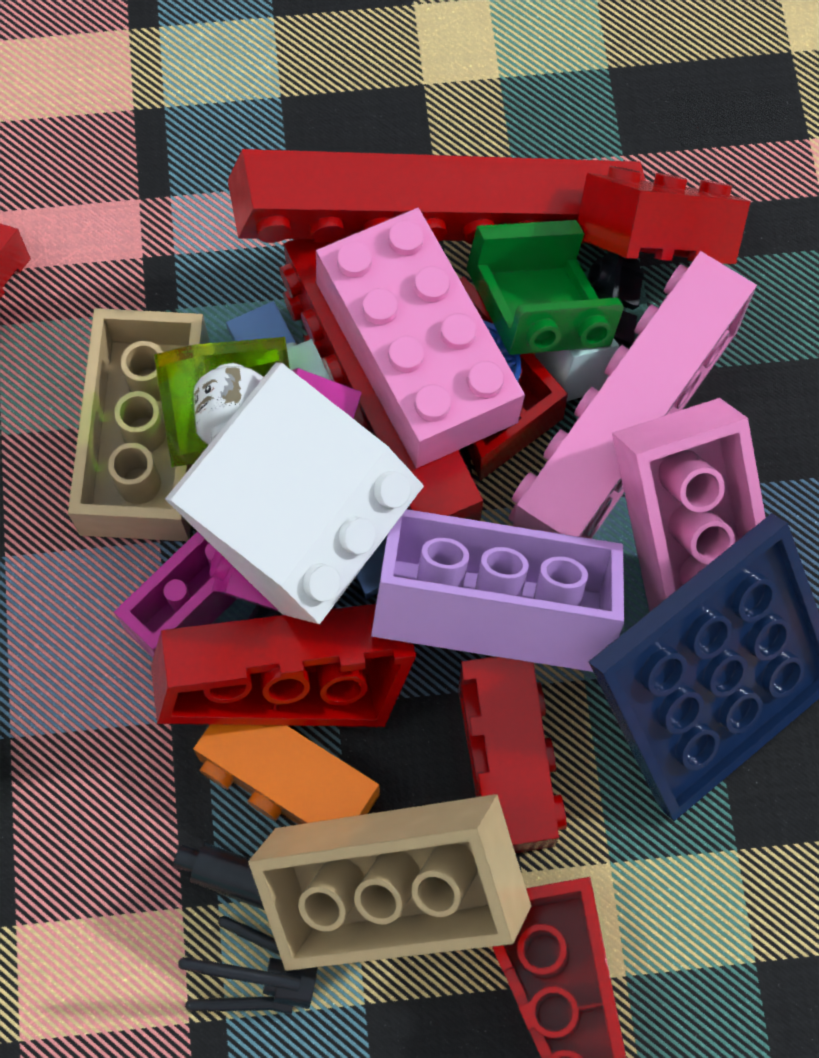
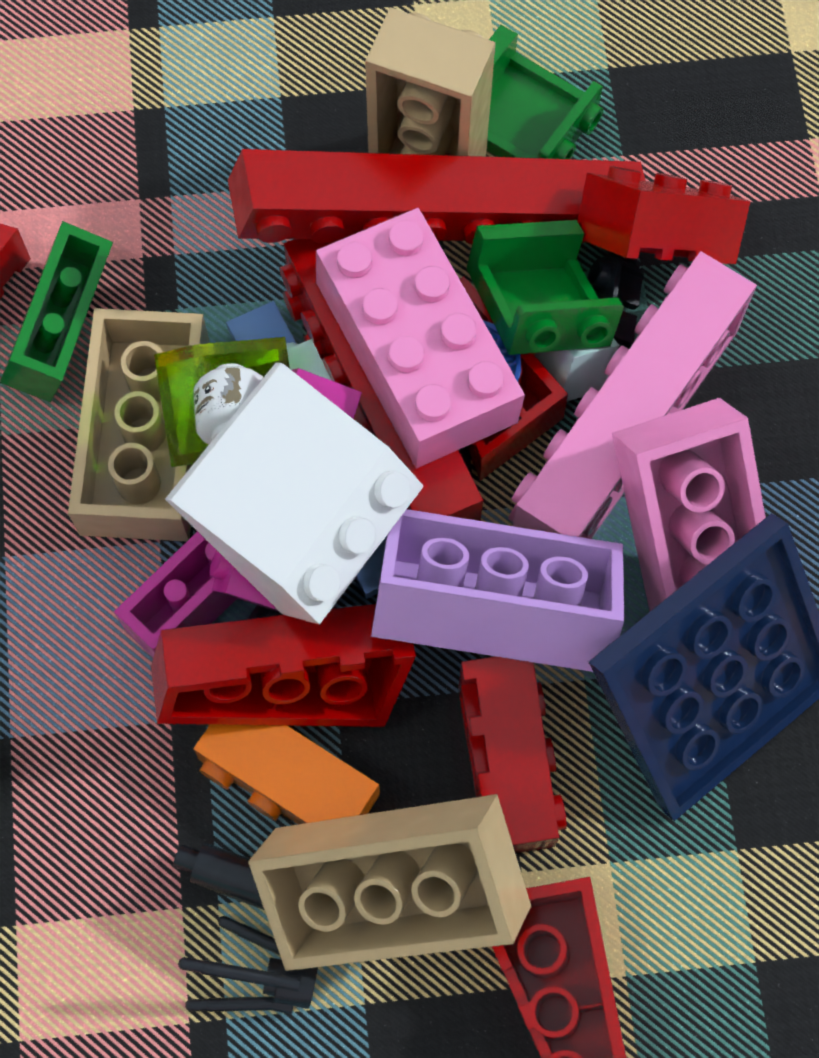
(56, 312): none -> green brick
(428, 88): none -> tan brick
(534, 109): none -> green panel

